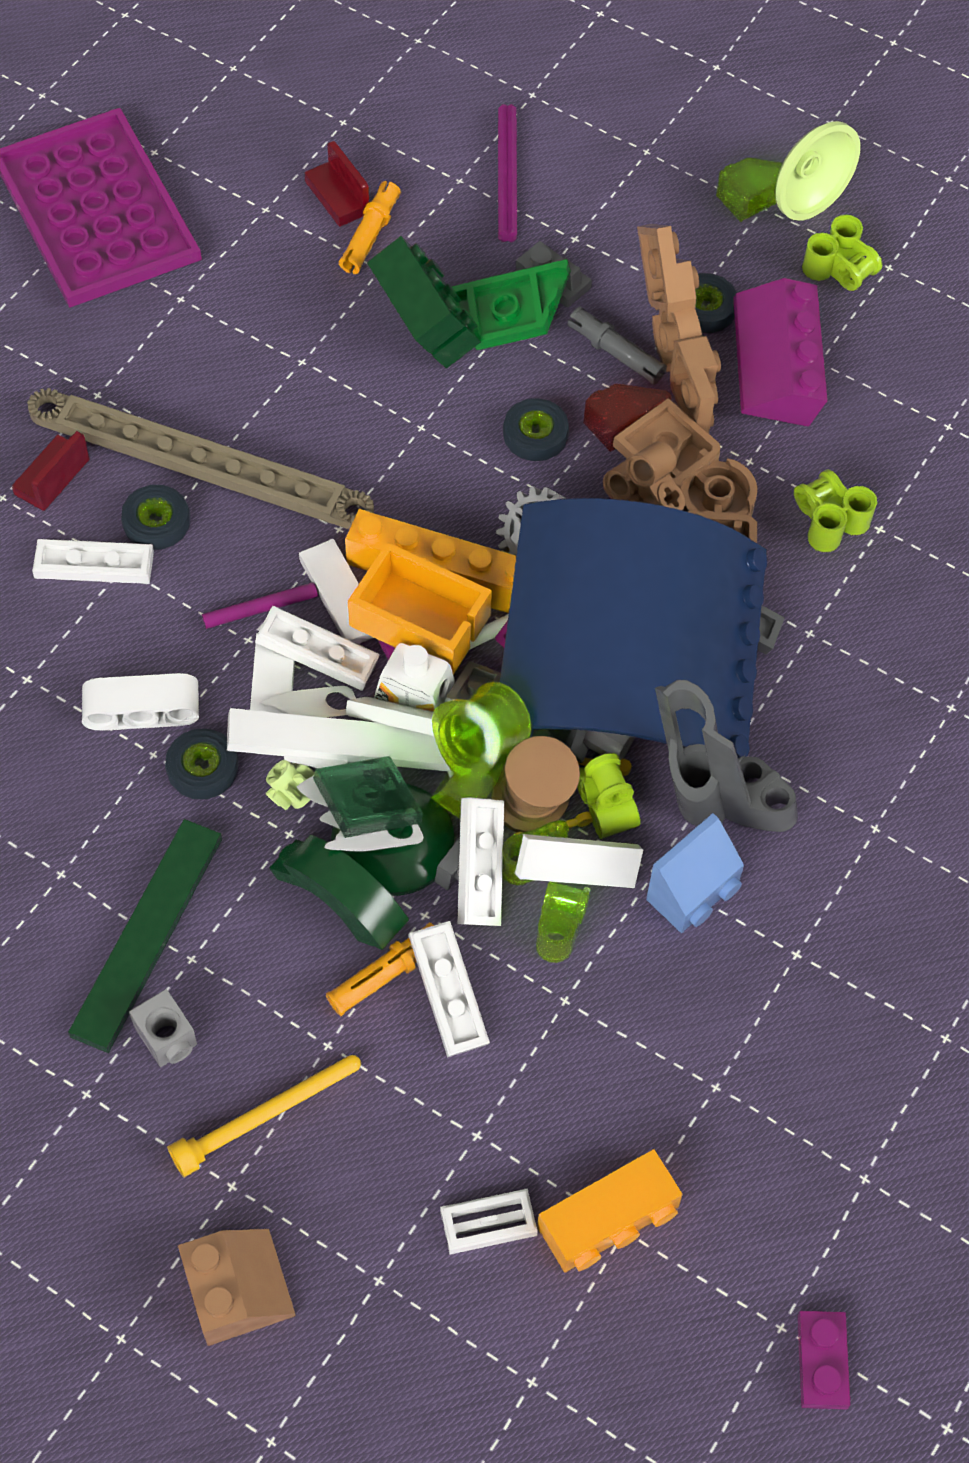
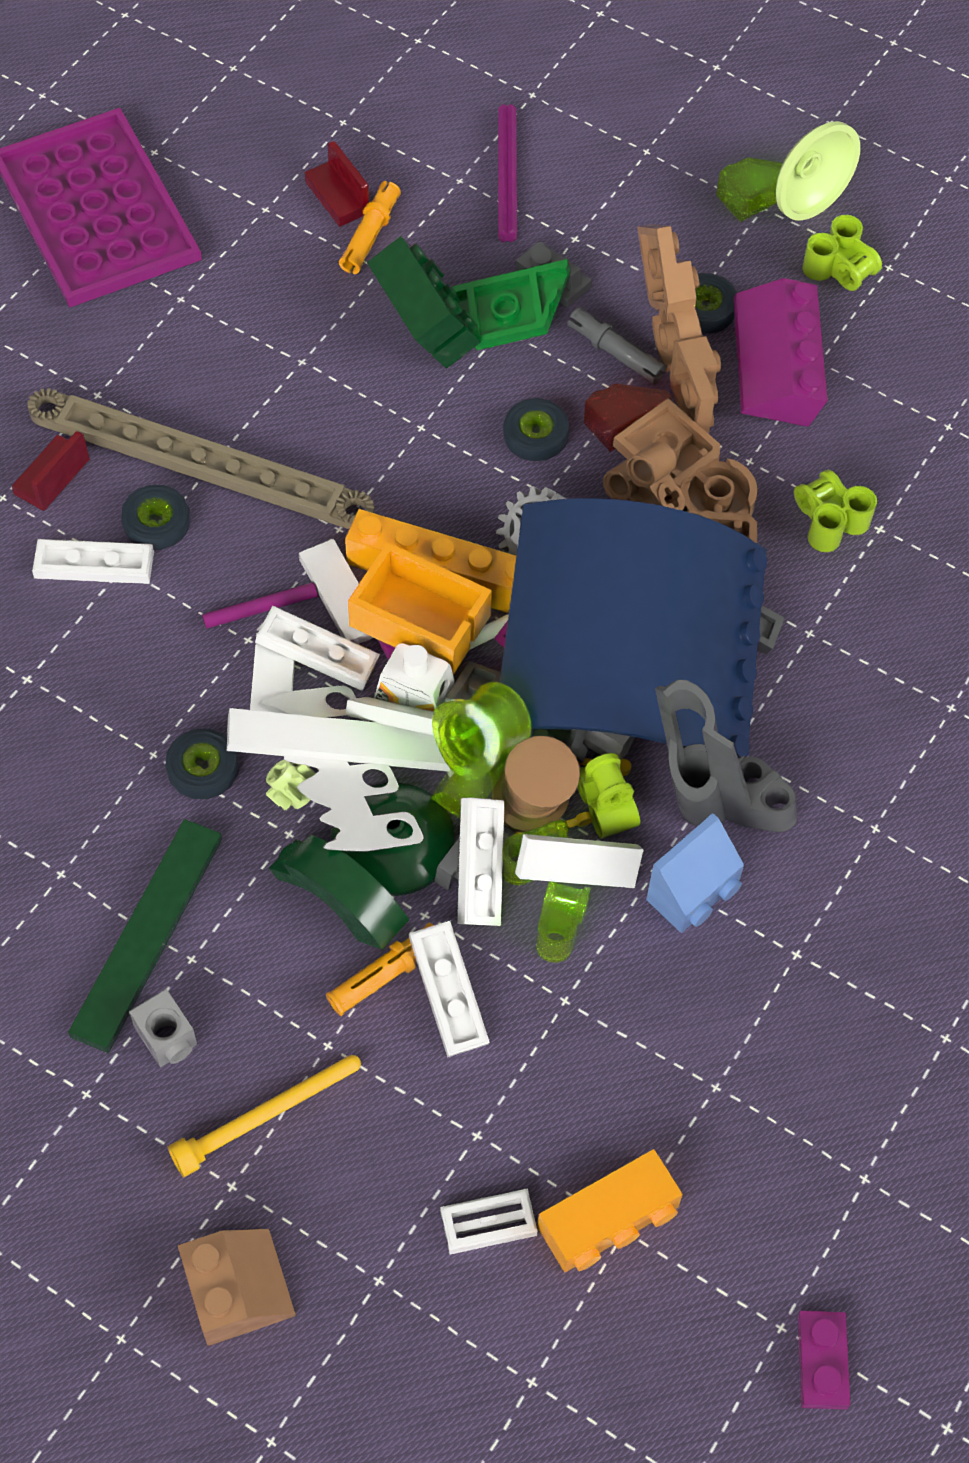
(140, 701): white beam -> none
(367, 796): clear green tile -> none

